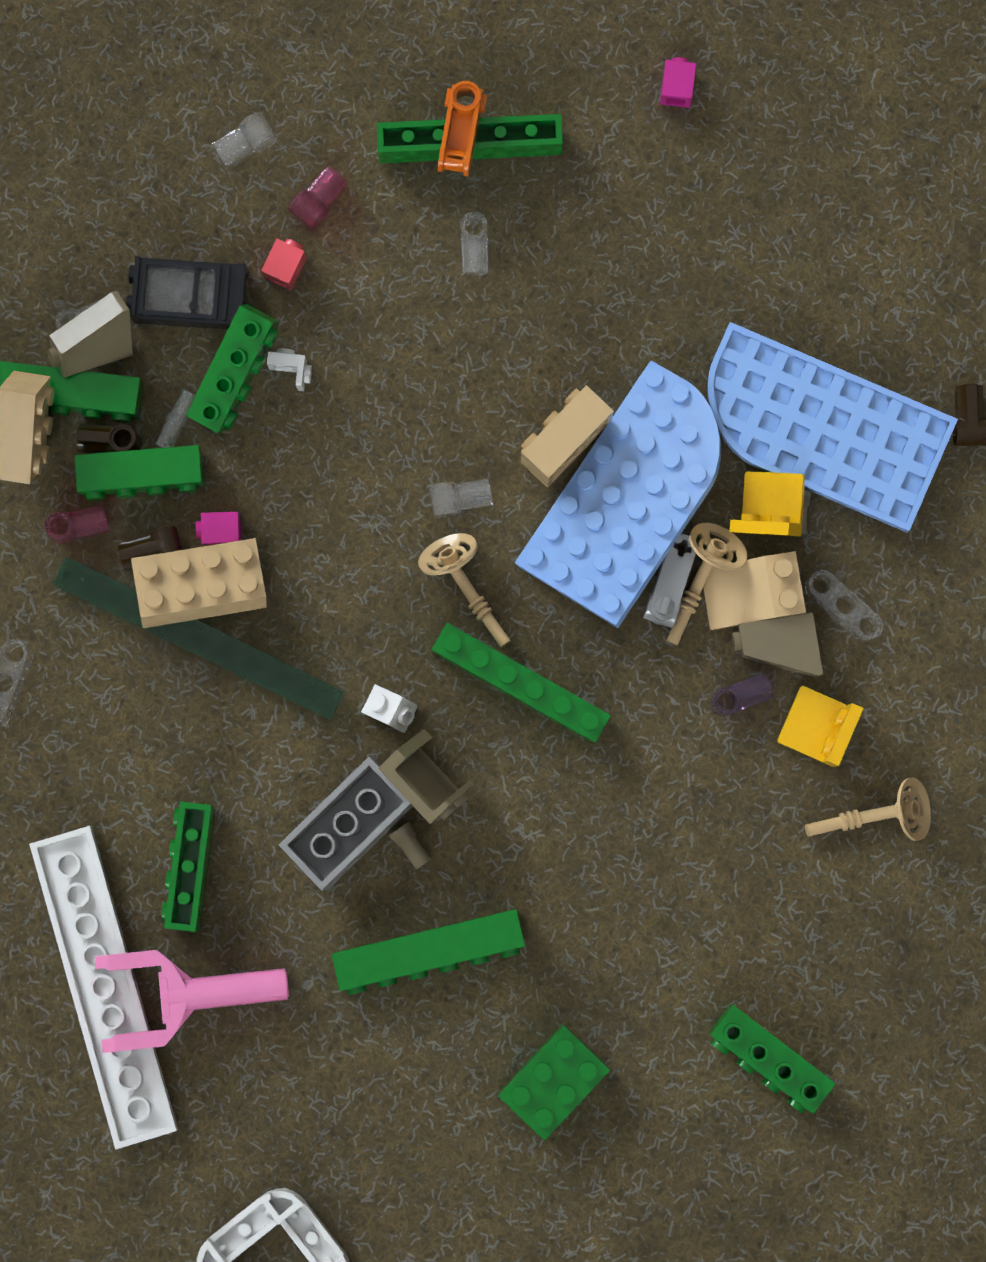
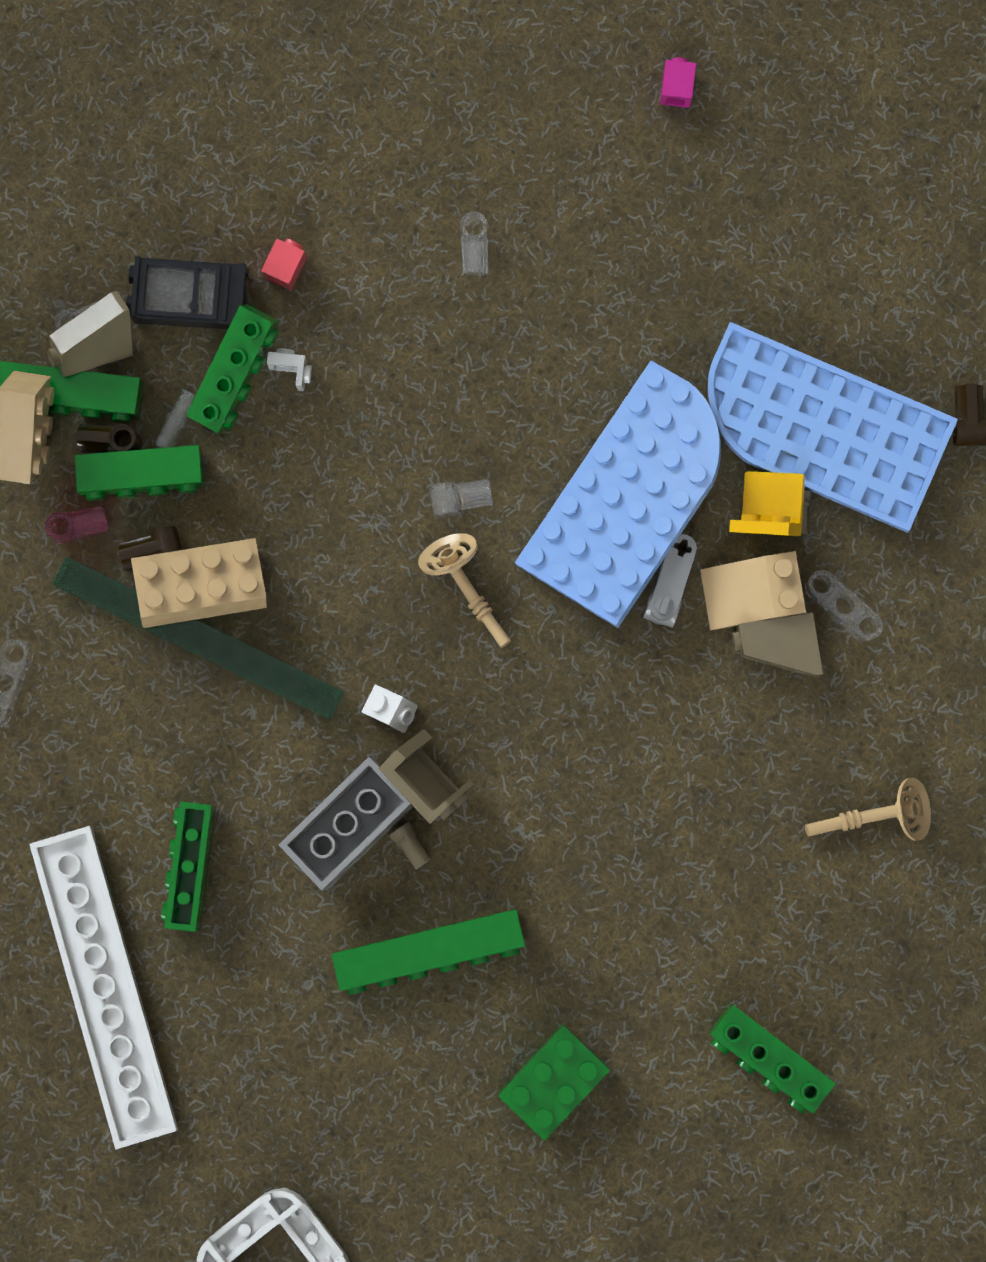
(184, 994): bright pink piece -> none
(219, 528): dark pink brick -> none
(250, 137): clear piece -> none
(314, 202): clear pink piece -> none
(461, 127): orange piece -> none
(495, 138): green brick -> none
(520, 683): green brick -> none
(565, 435): tan brick -> none
(711, 557): tan dish -> none
(744, 694): clear purple piece -> none
(819, 726): yellow bracket -> none

